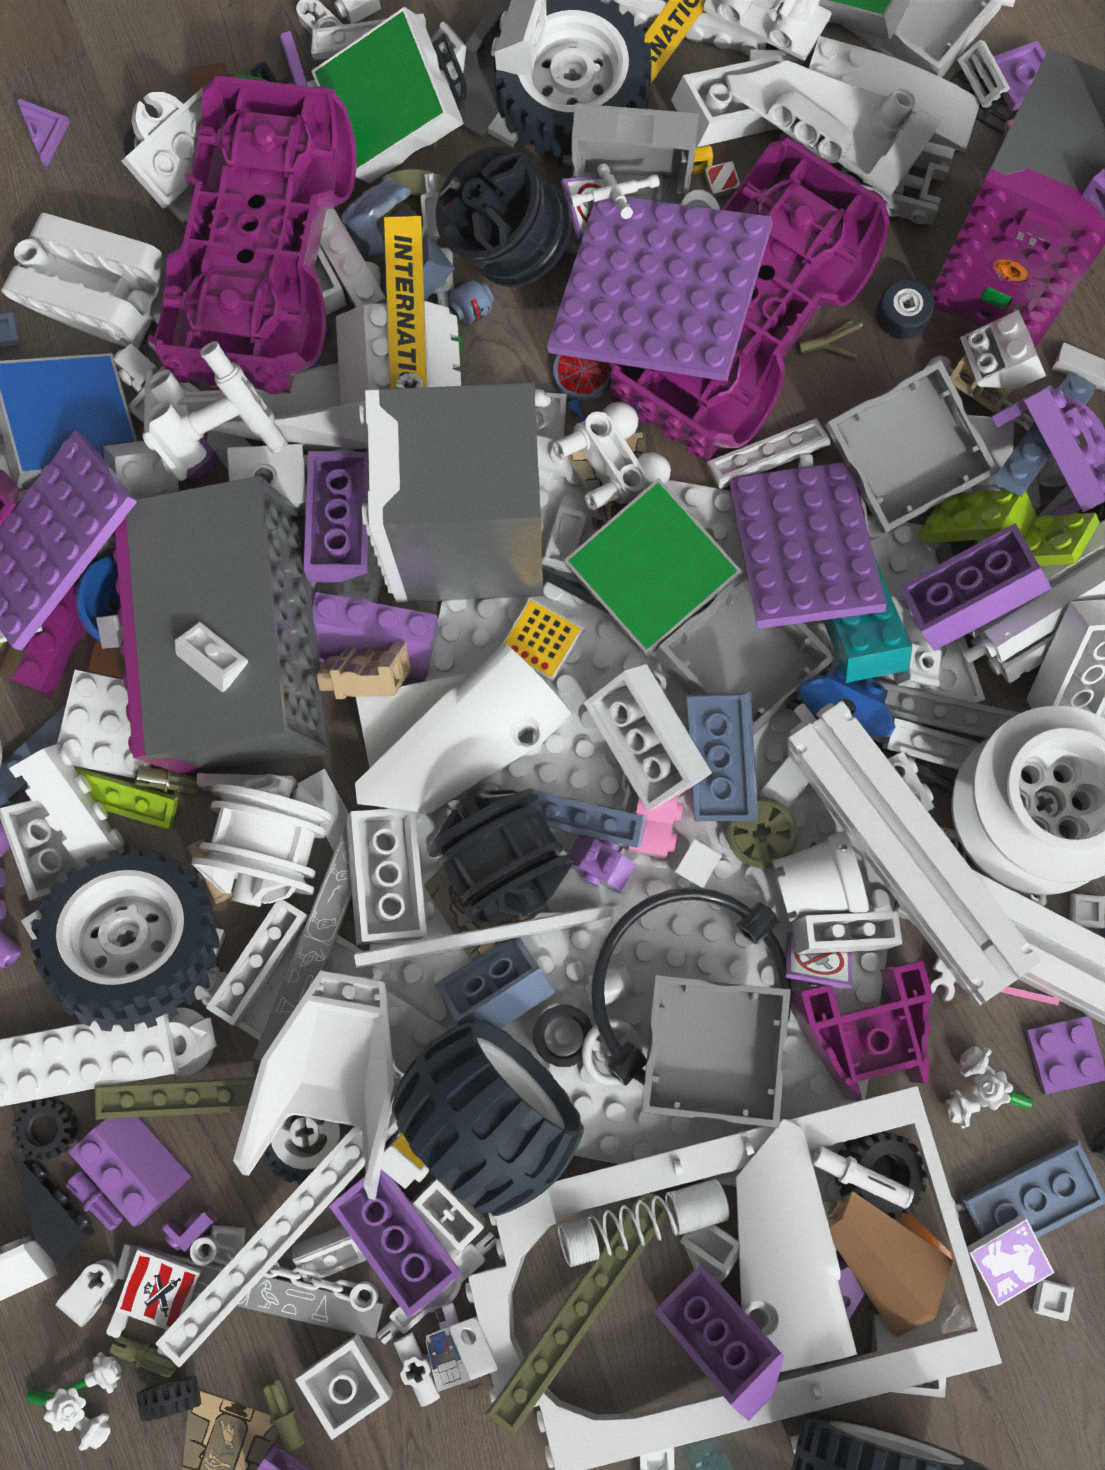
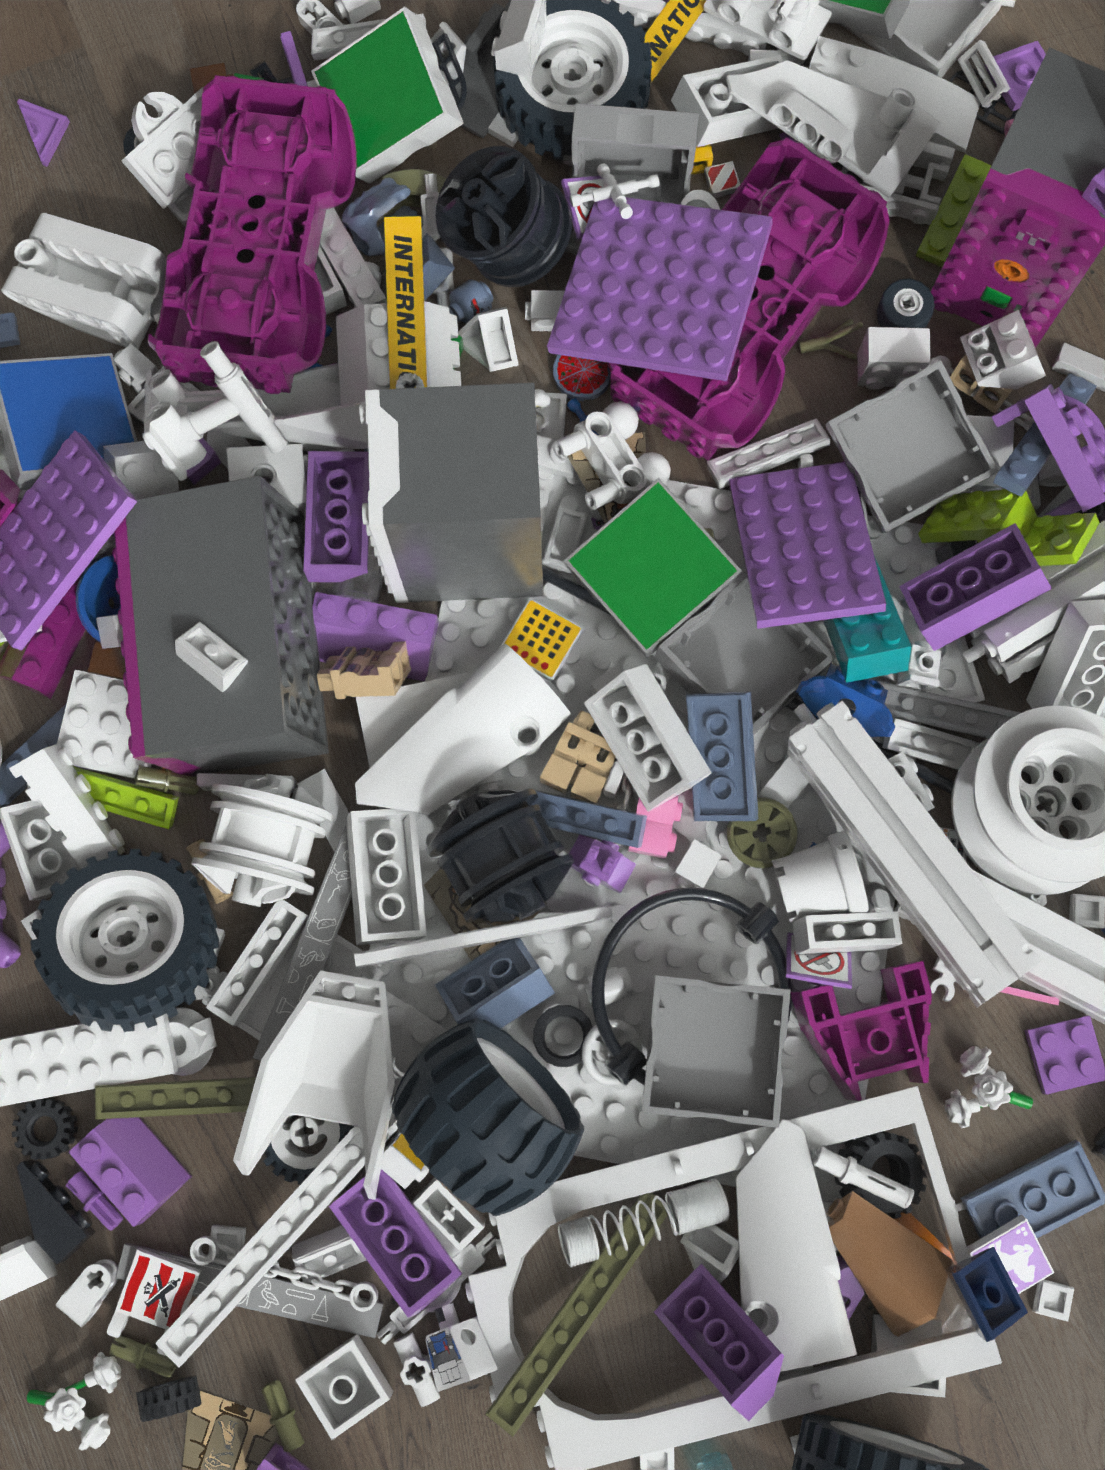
(196, 1227): medium lavender bracket -> none
(490, 339): none -> white slope
(543, 309): none -> white brick
(563, 768): none -> tan hips
(614, 780): none -> white tile
(892, 355): none -> white brick
(953, 210): none -> lime plate
(987, 1293): none -> dark blue slope

